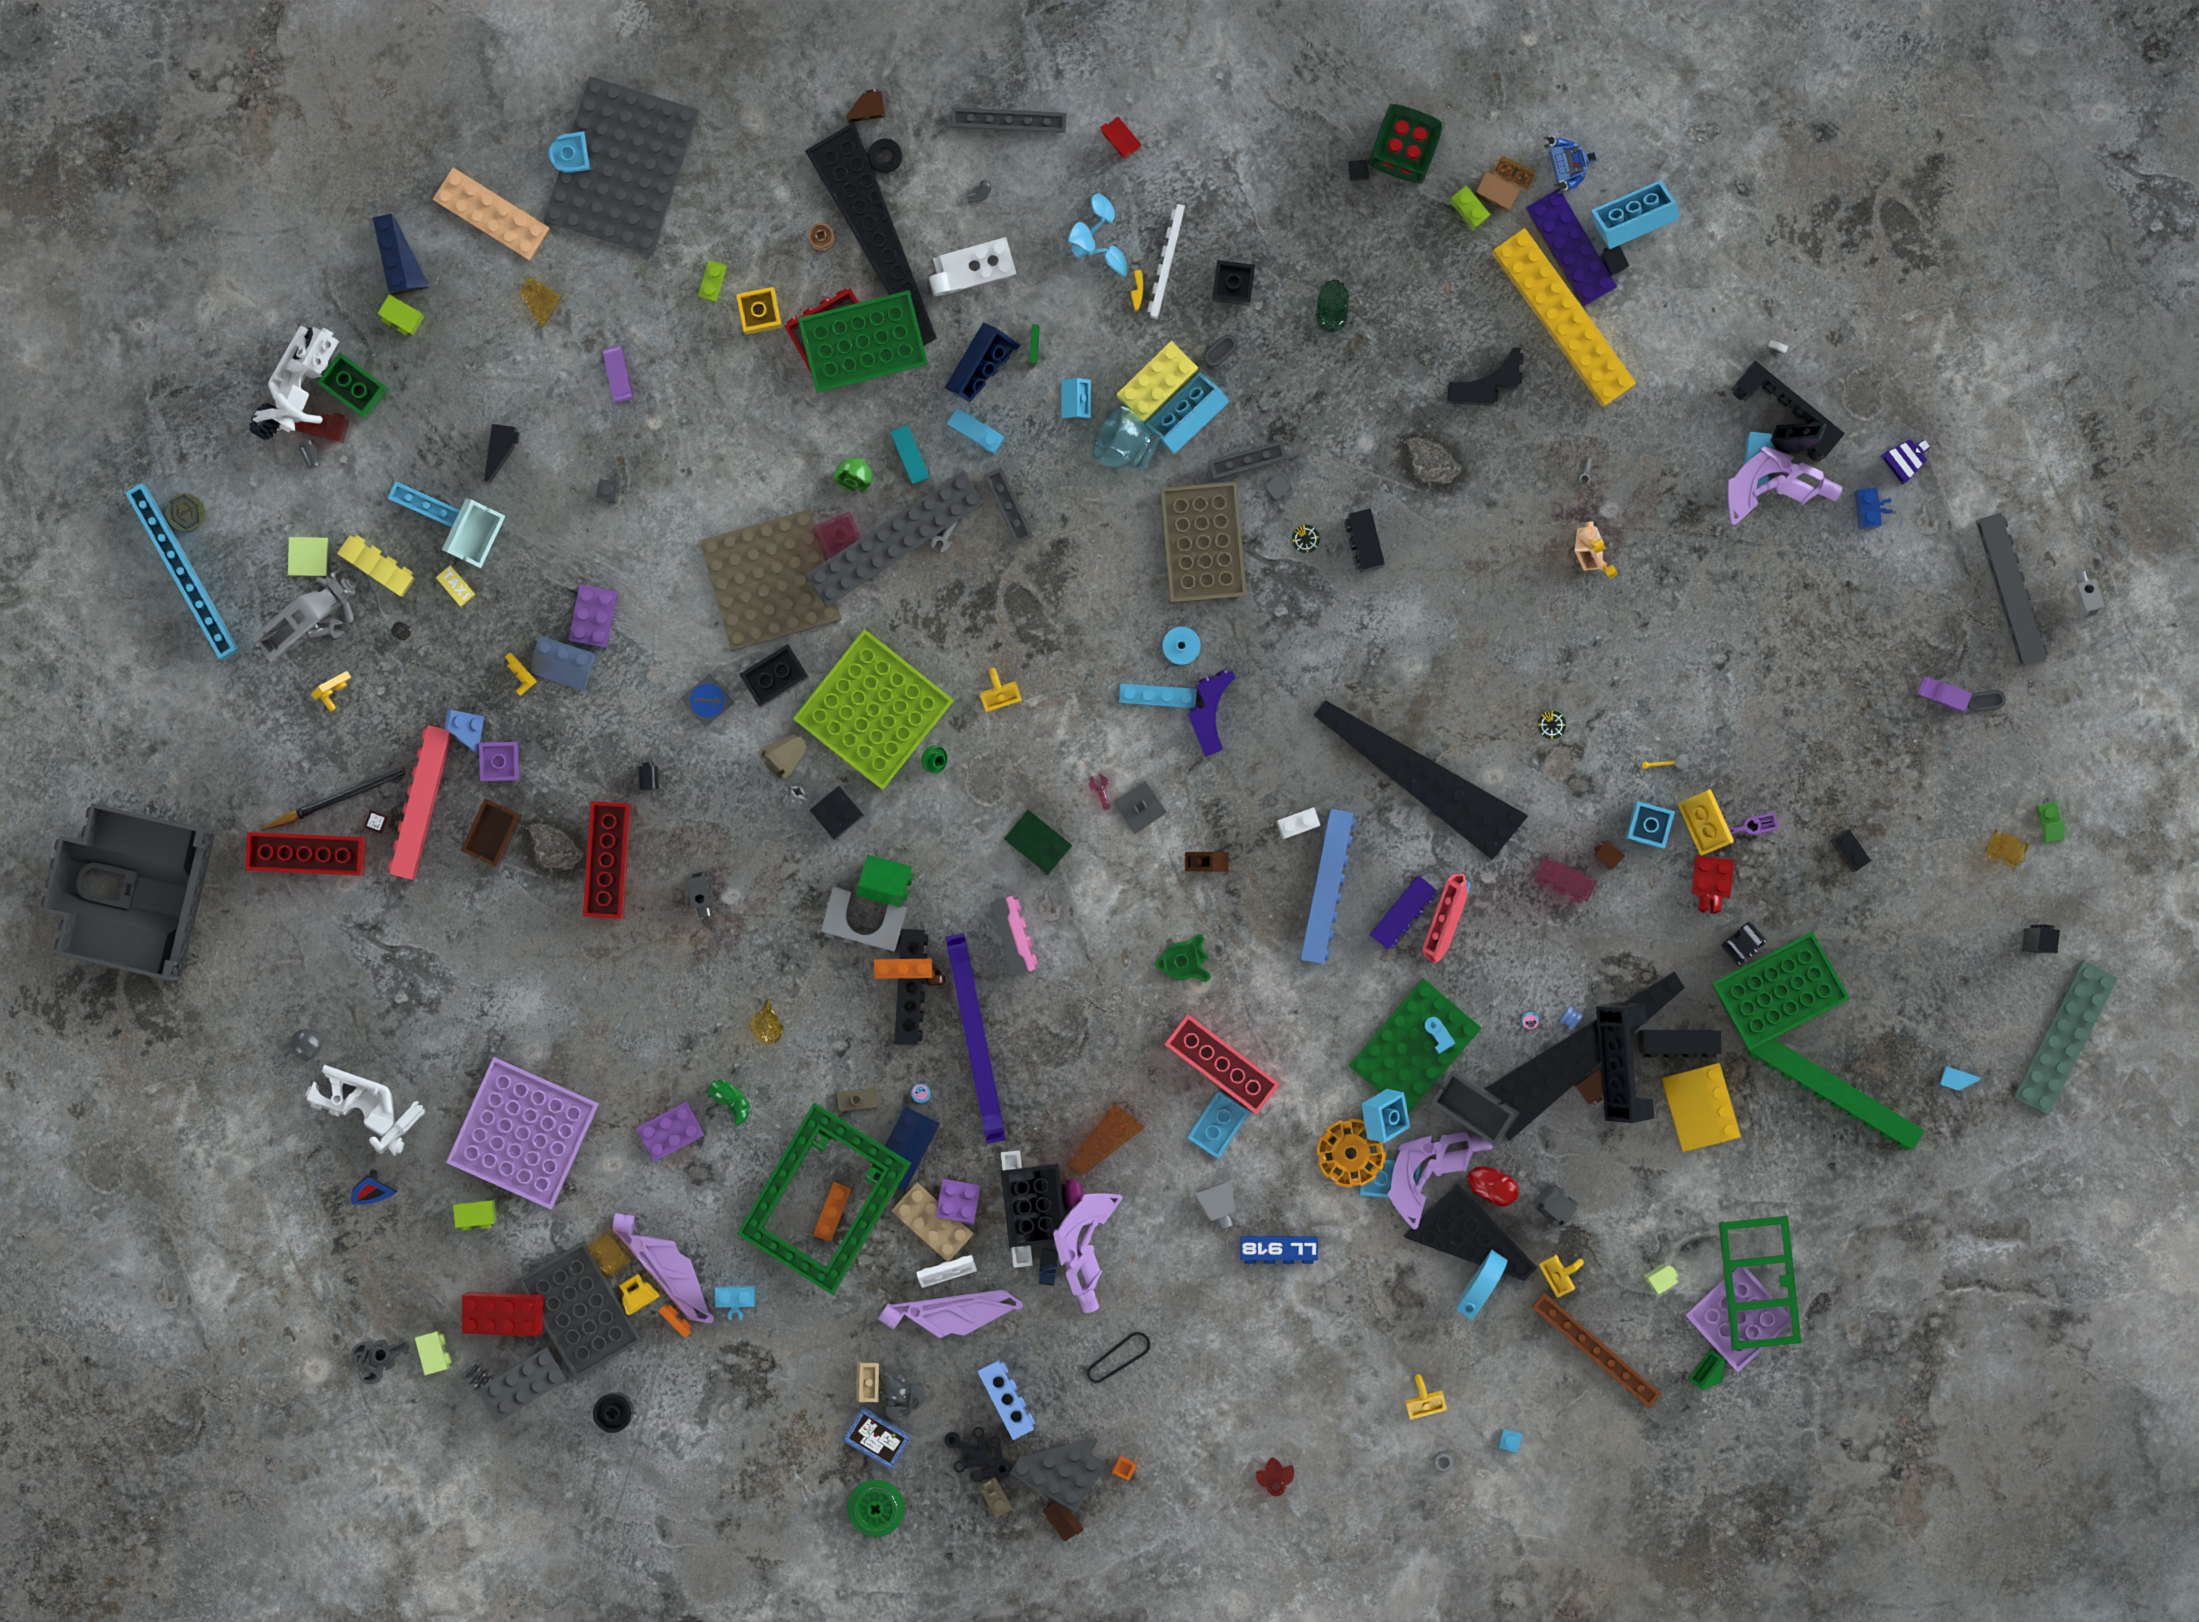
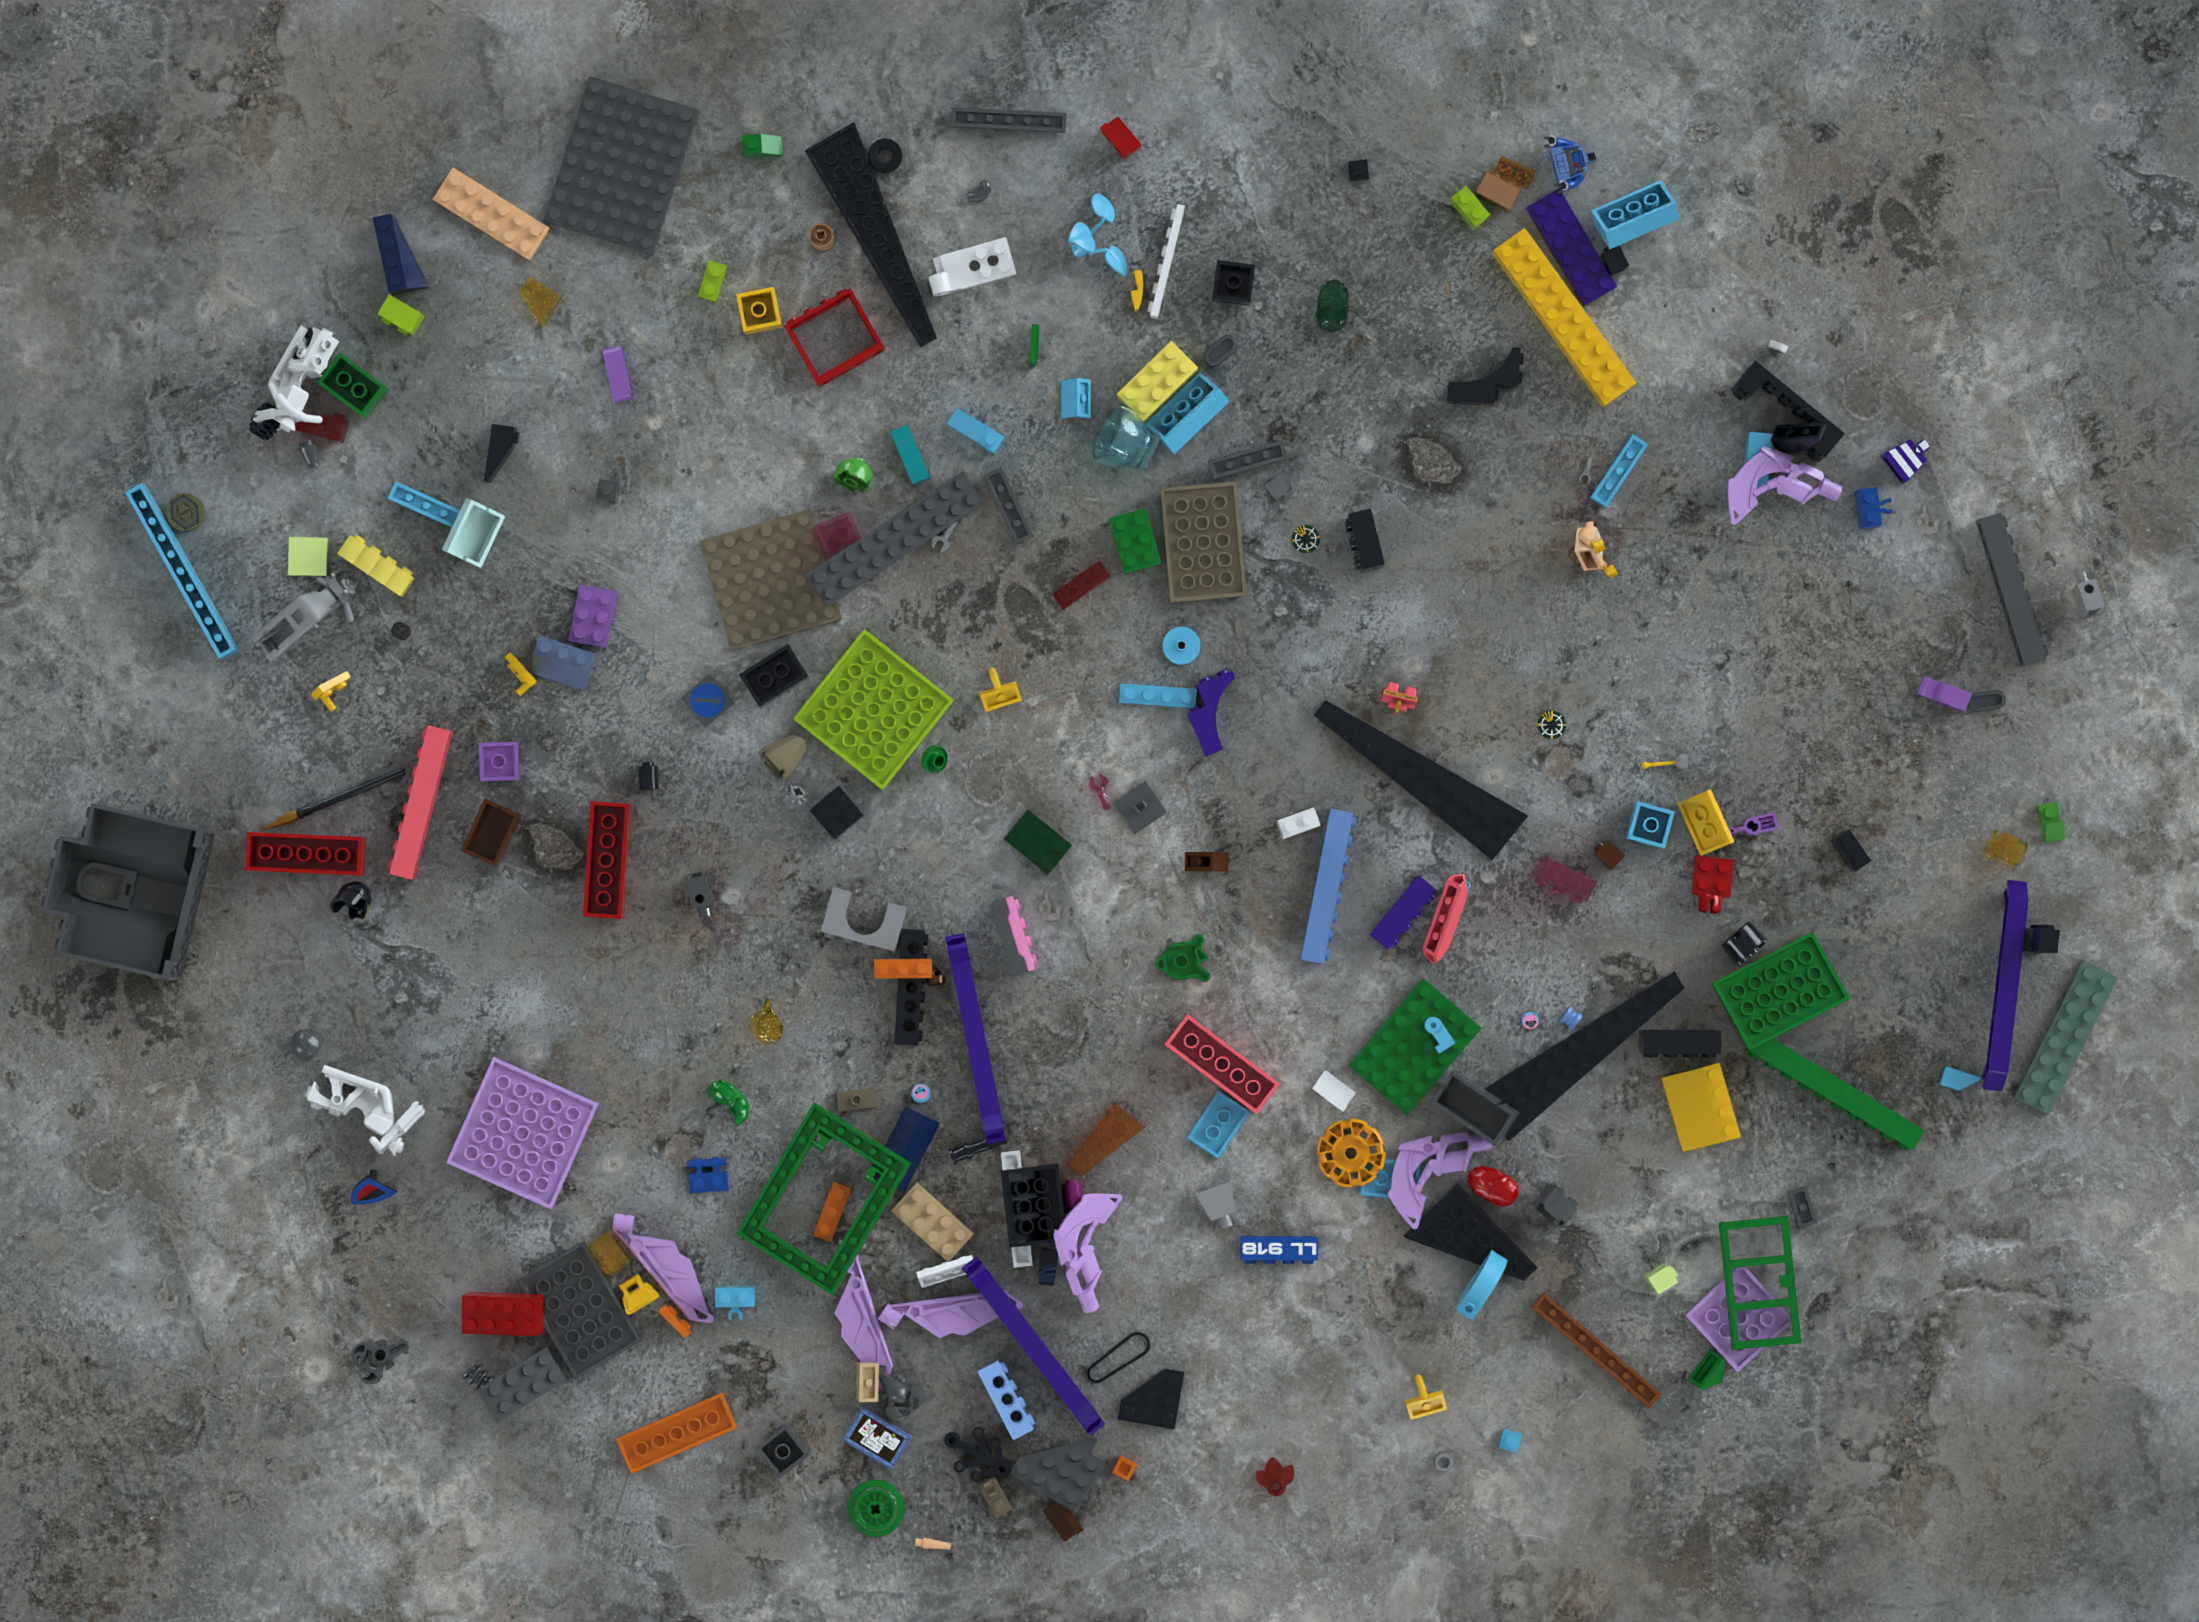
(328, 630): light grey bar -> none
(354, 896): none -> black helmet
(376, 821): tile -> none
(433, 1352): yellowish green brick -> none
(455, 586): light yellow tile -> none
(465, 727): medium blue wing -> none
(474, 1214): lime brick -> none
(569, 153): medium azure tile -> none
(621, 1404): black brick -> none
(670, 1131): medium lavender plate -> none
(676, 1433): none -> orange plate
(708, 1181): none -> blue plate
(761, 145): none -> green slope
(783, 1450): none -> dark grey brick
(860, 1322): none -> lavender wing
(863, 341): green plate -> none
(867, 107): reddish brown slope -> none
(884, 881): green brick -> none
(932, 1544): none -> light nougat animal
(957, 1201): medium lavender plate -> none
(967, 1151): none -> black pin
(980, 361): dark blue wedge -> none
(1033, 1345): none -> dark purple piece
(1081, 585): none -> clear red slope
(1135, 541): none -> green brick
(1154, 1401): none -> black plate
(1333, 1090): none -> white panel
(1385, 1115): medium azure brick -> none
(1399, 700): none -> coral hips
(1406, 143): dark green piece -> none
(1558, 1275): yellow plate -> none
(1591, 1087): reddish brown slope -> none
(1617, 1062): black plate -> none
(1619, 471): none -> medium azure tile
(1802, 1207): none -> dark grey plate
(2006, 985): none -> dark purple piece

